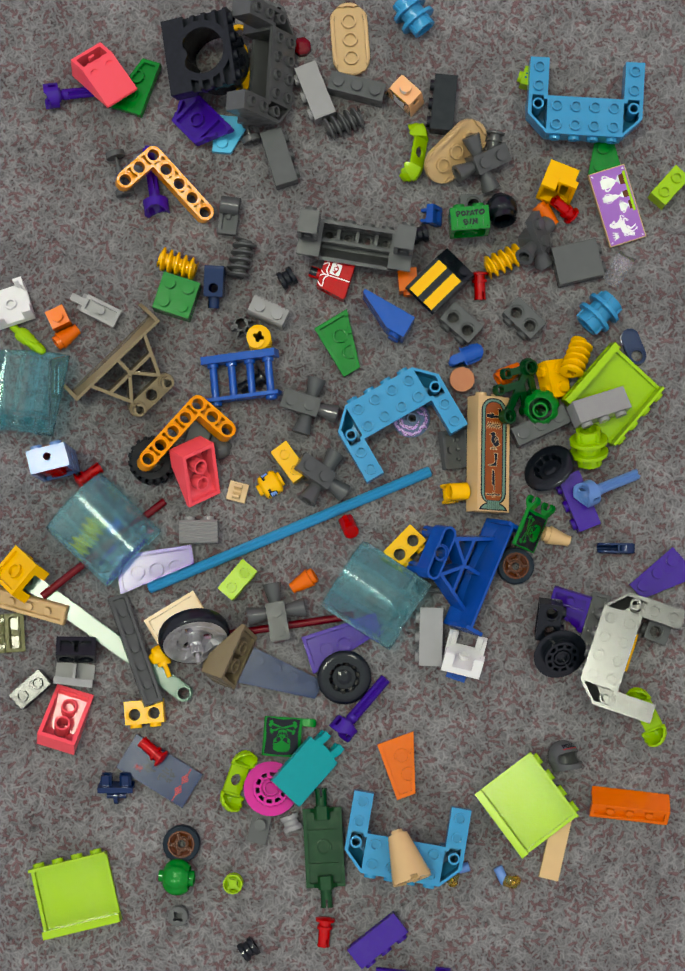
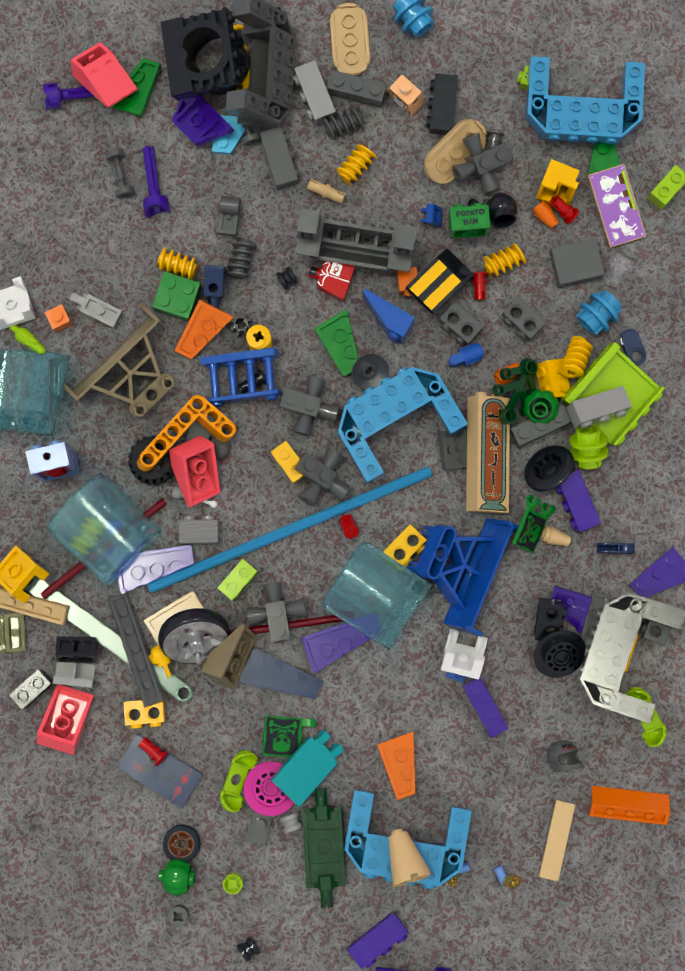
(65, 337): orange cone -> none
(75, 894): lime panel -> none
(88, 474): red pin -> none
(116, 789): dark blue hips -> none
(168, 180): light orange beam -> none
(178, 495): none -> light grey hinge
(201, 328): none -> orange wing
(237, 492): tan tile -> none
(268, 312): light grey brick -> none
(270, 484): yellow head -> none
(302, 47): dark red tile -> none
(304, 580): orange cone -> none
(324, 930): red pin -> none
(326, 191): none -> tan pin
(344, 677): black wheel -> none
(345, 725): dark purple piece -> none
(355, 164): none -> yellow piece
(377, 372): none -> flat silver dish
(413, 169): lime piece -> none
(416, 428): dish -> none
(421, 234): black wheel -> none
(429, 636): light grey brick -> none
(455, 492): yellow piece -> none
(461, 380): nougat piece -> none
(485, 707): none -> dark purple brick
(525, 564): wheel -> none
(527, 804): lime panel -> none
(535, 240): dark grey brick -> none
(591, 492): medium blue piece -> none

